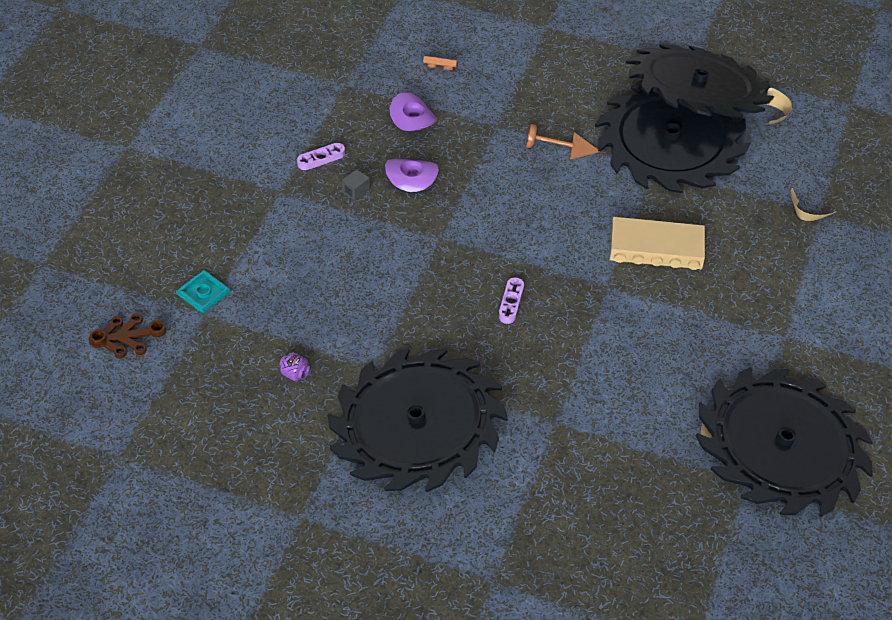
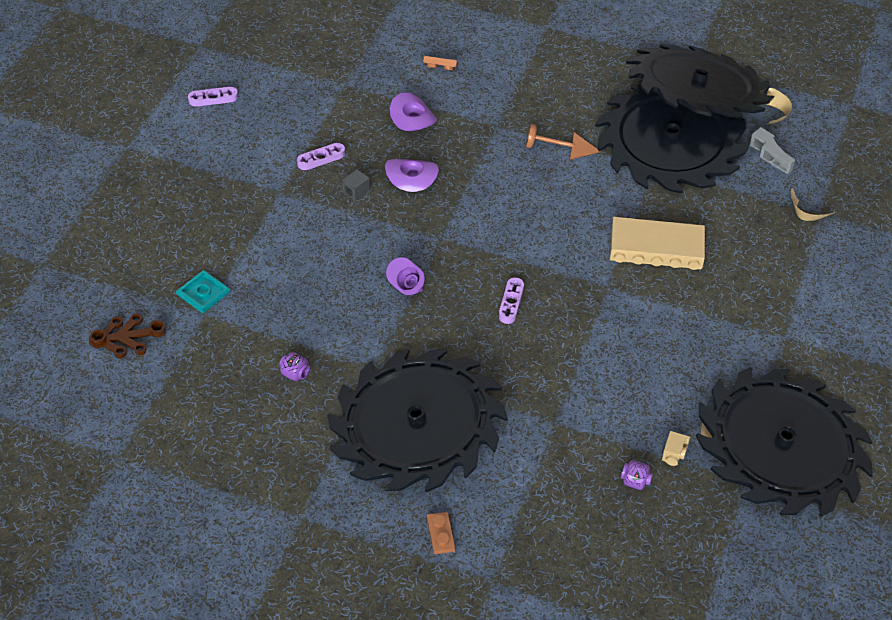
(210, 92): none -> lavender beam
(405, 276): none -> medium lavender piece
(440, 533): none -> nougat plate
(636, 474): none -> medium lavender head
(675, 448): none -> tan brick
(770, 151): none -> light grey slope

